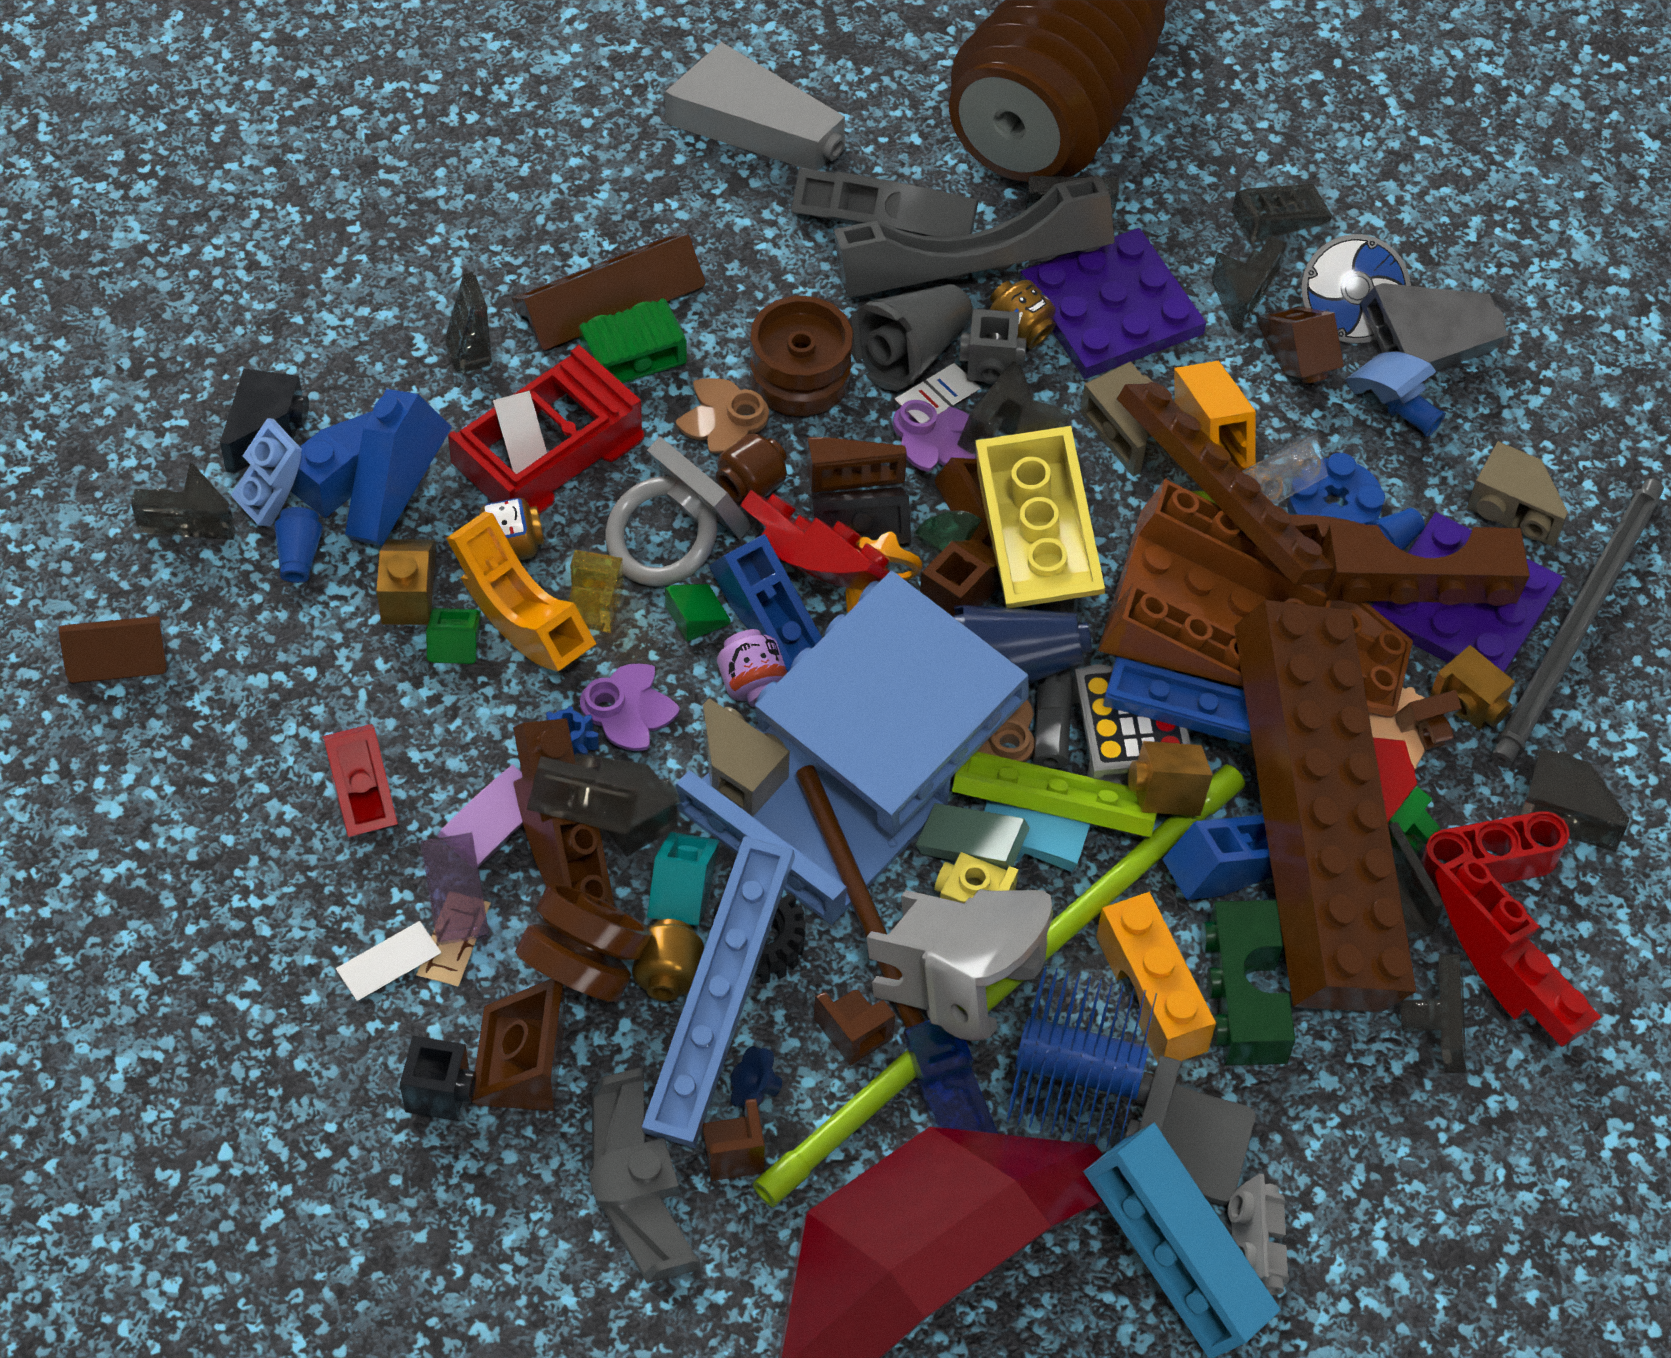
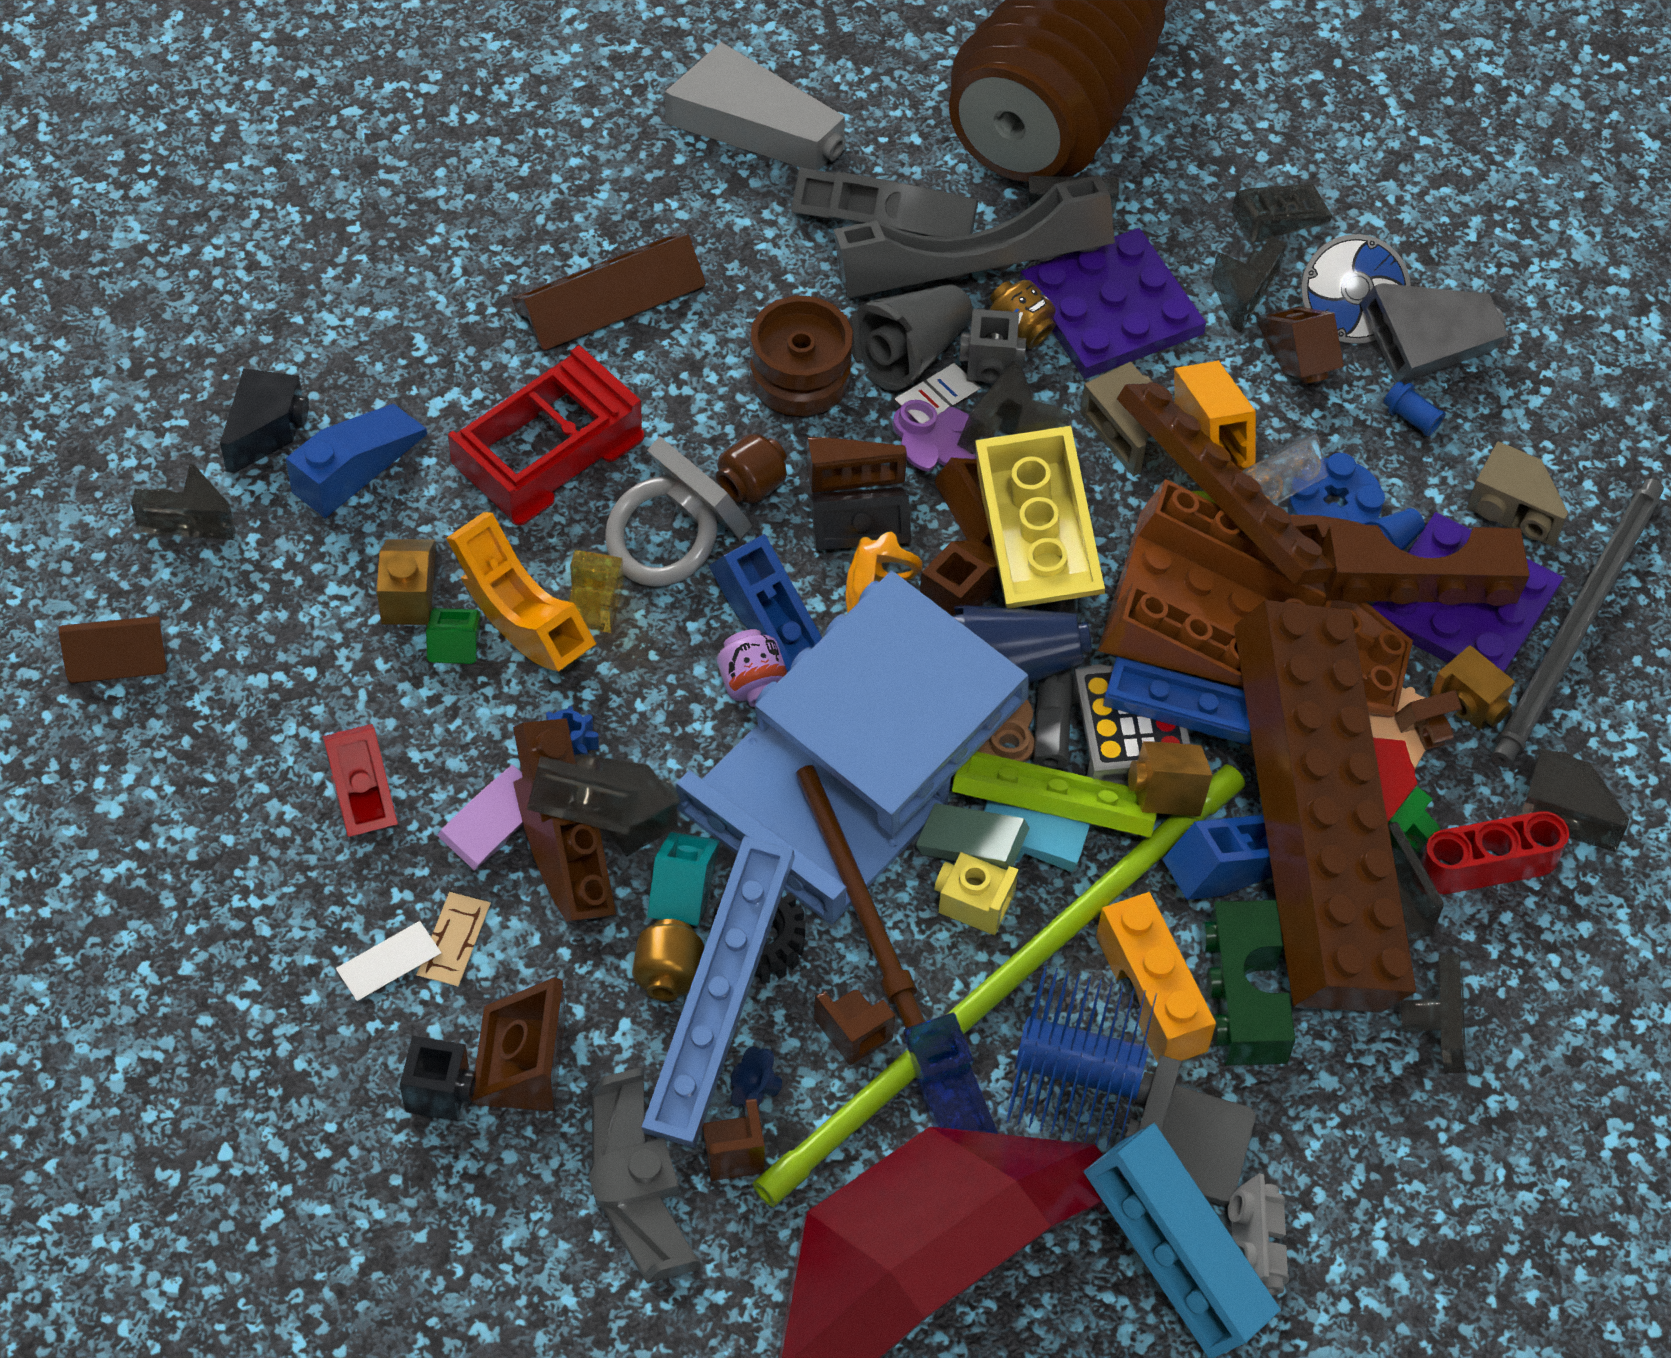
(271, 473): light blue slope -> none
(297, 542): blue cone -> none
(391, 461): blue slope -> none
(454, 888): clear purple tile -> none
(468, 328): clear smoke slope -> none
(520, 430): white sticker -> none
(520, 525): head -> none
(583, 942): reddish brown wheel -> none
(634, 706): medium lavender plate -> none
(636, 340): green brick -> none
(695, 609): green slope -> none
(721, 414): medium nougat plate -> none
(742, 759): dark tan slope -> none
(816, 547): red slope -> none
(948, 527): clear green tile -> none
(958, 949): light grey piece -> none
(1392, 376): medium blue slope -> none
(1496, 940): red slope -> none

